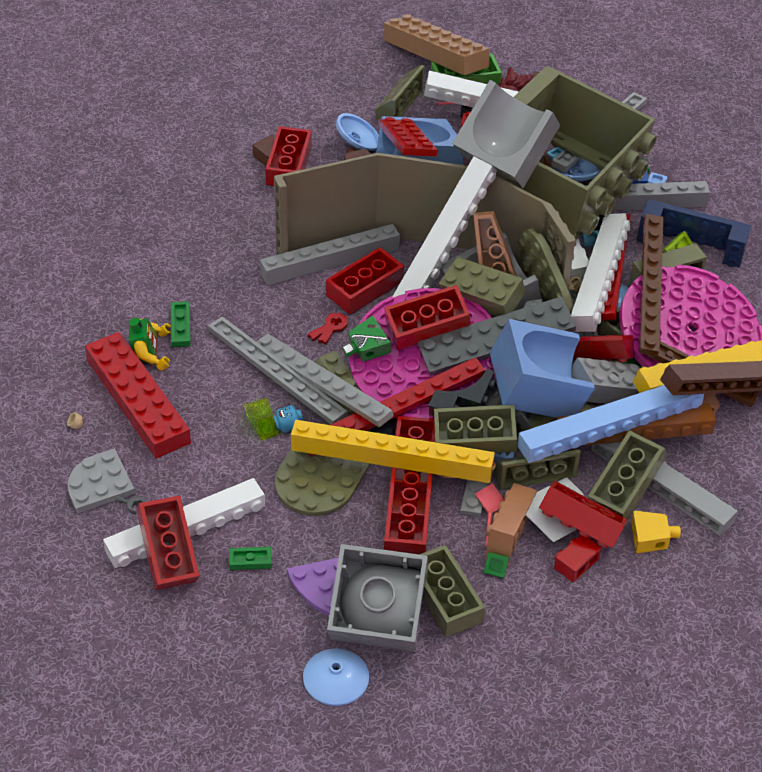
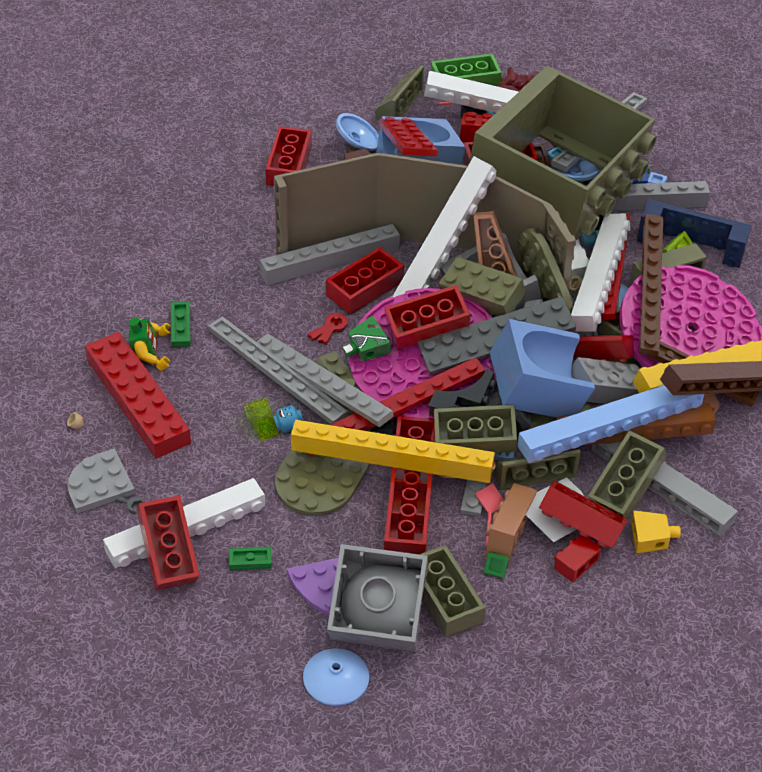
(263, 148): reddish brown slope -> none
(436, 44): medium nougat brick -> none
(506, 134): light grey piece -> none

